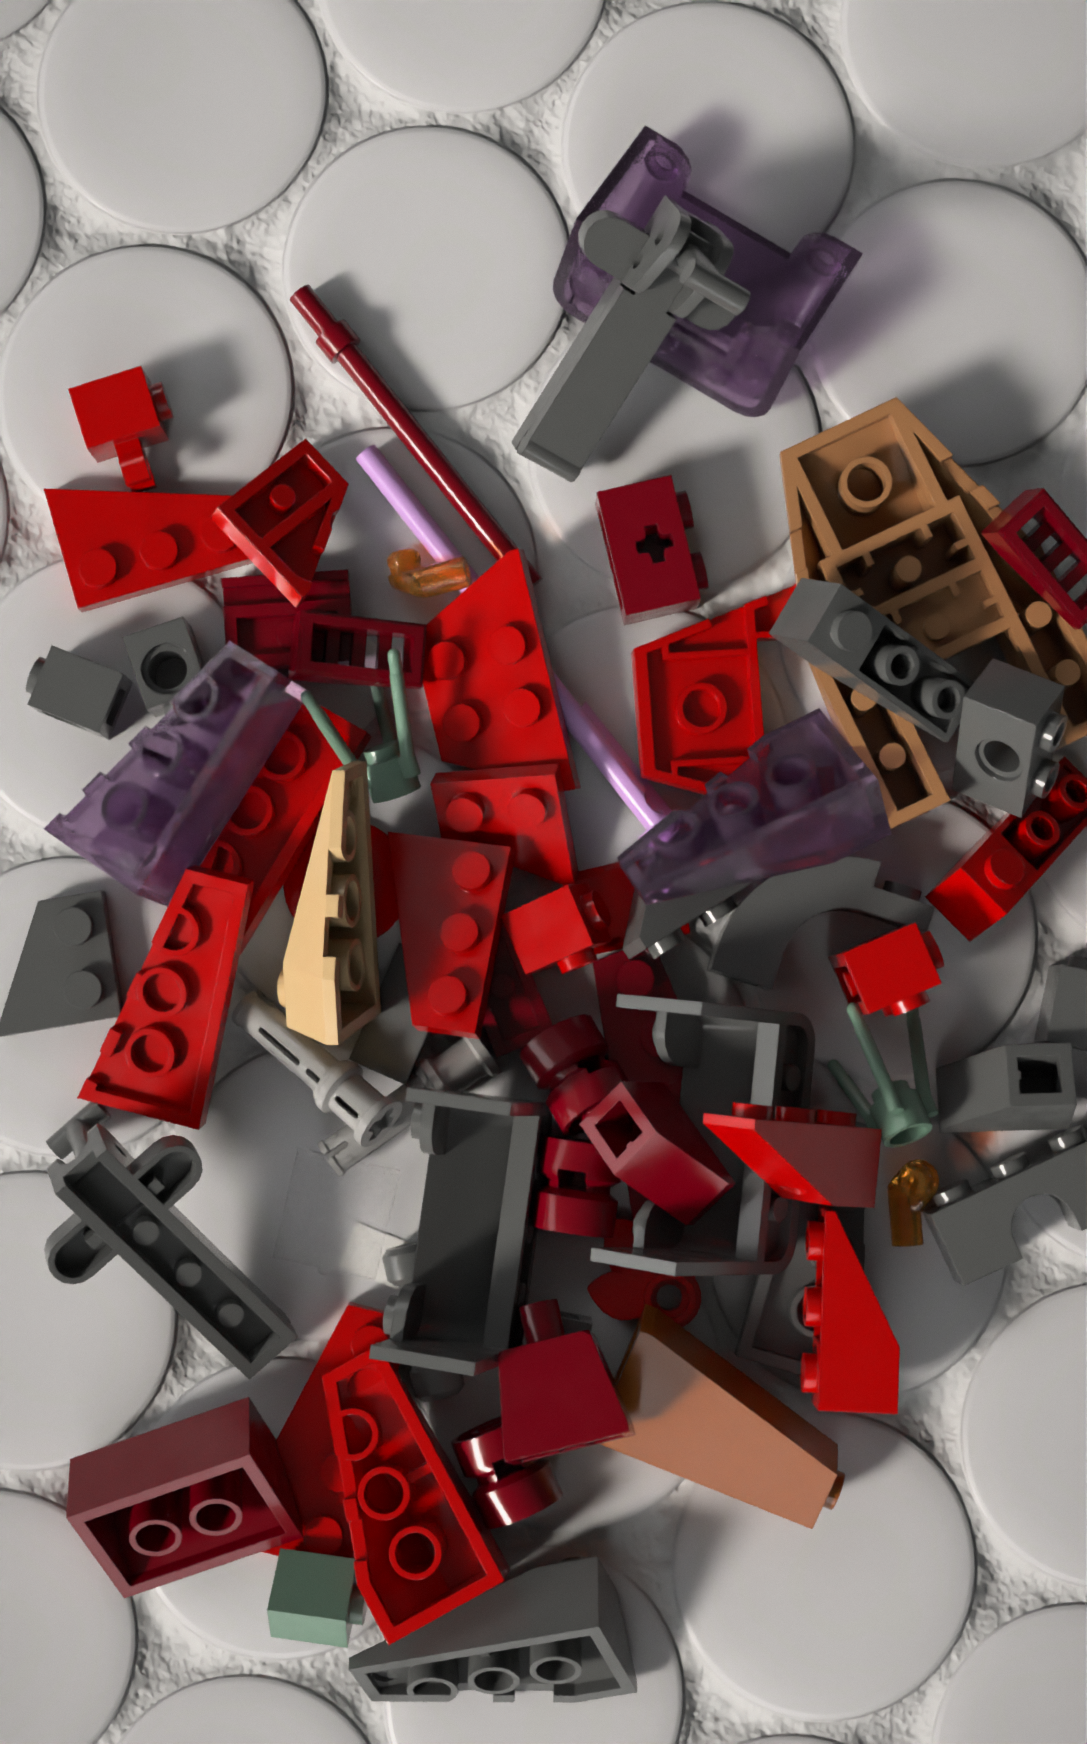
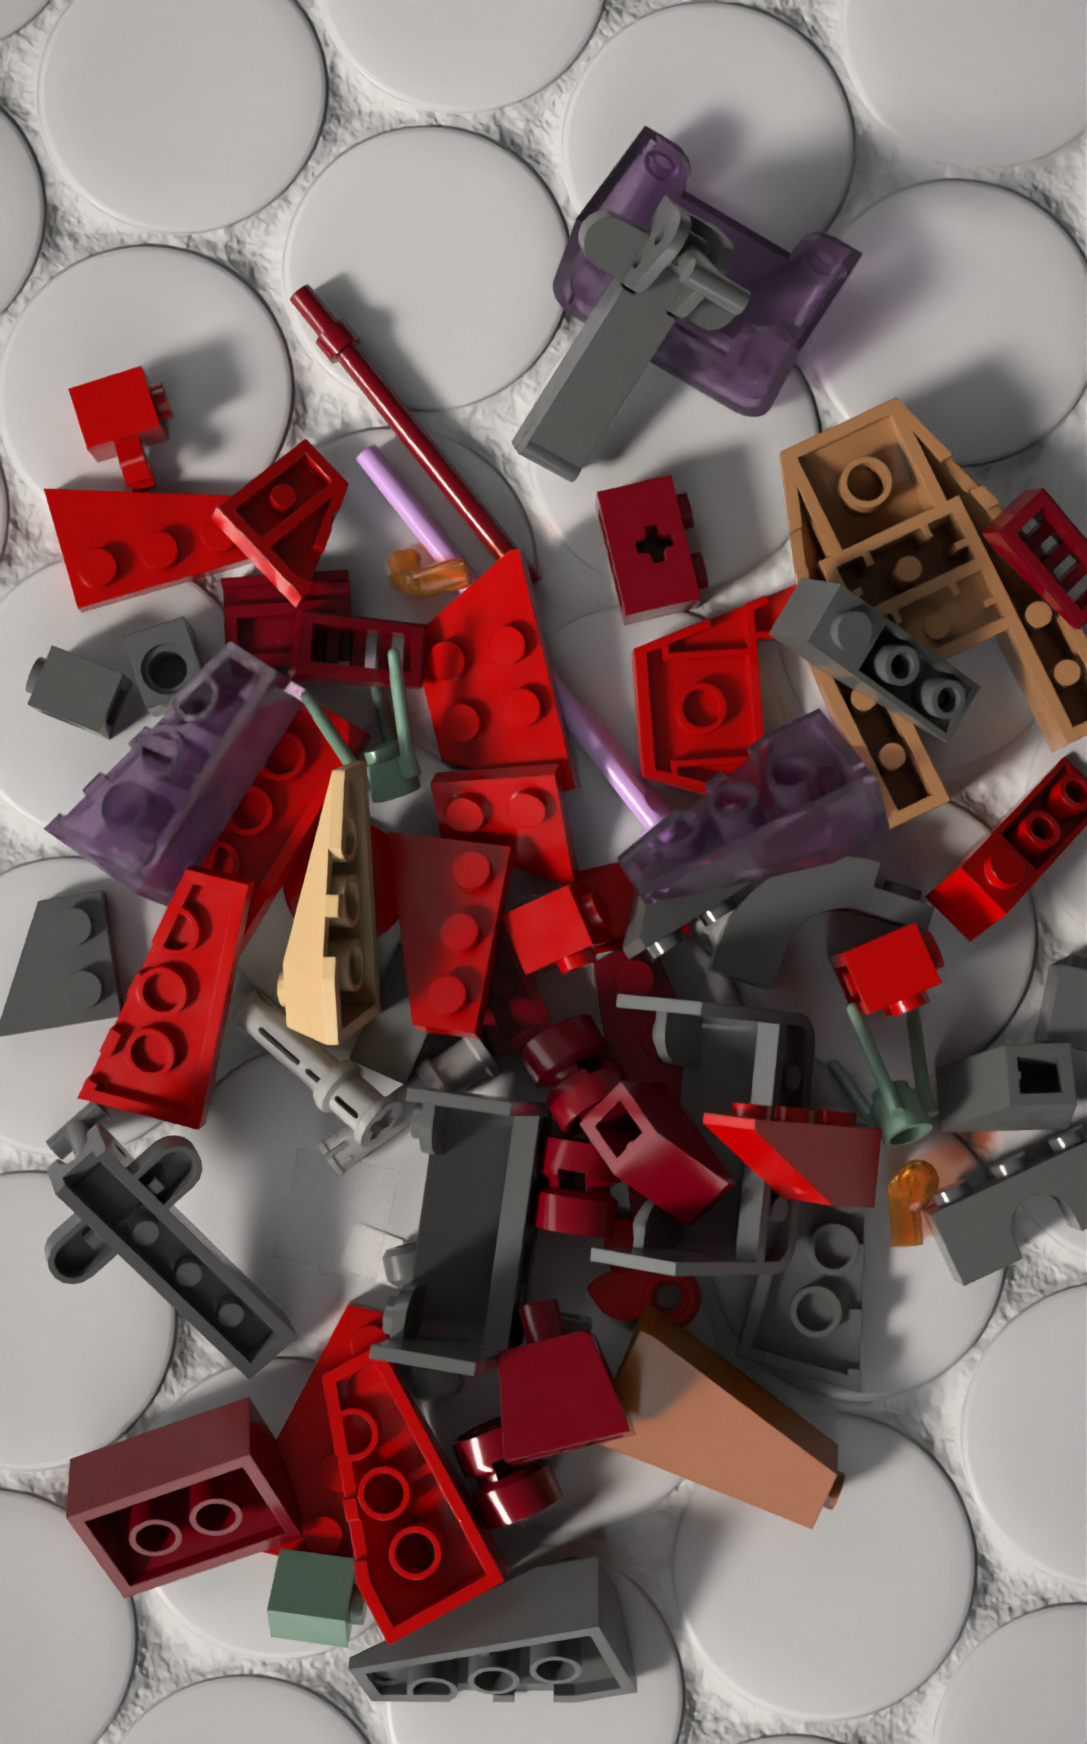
(853, 1345): red slope -> none
(1009, 738): dark grey brick -> none

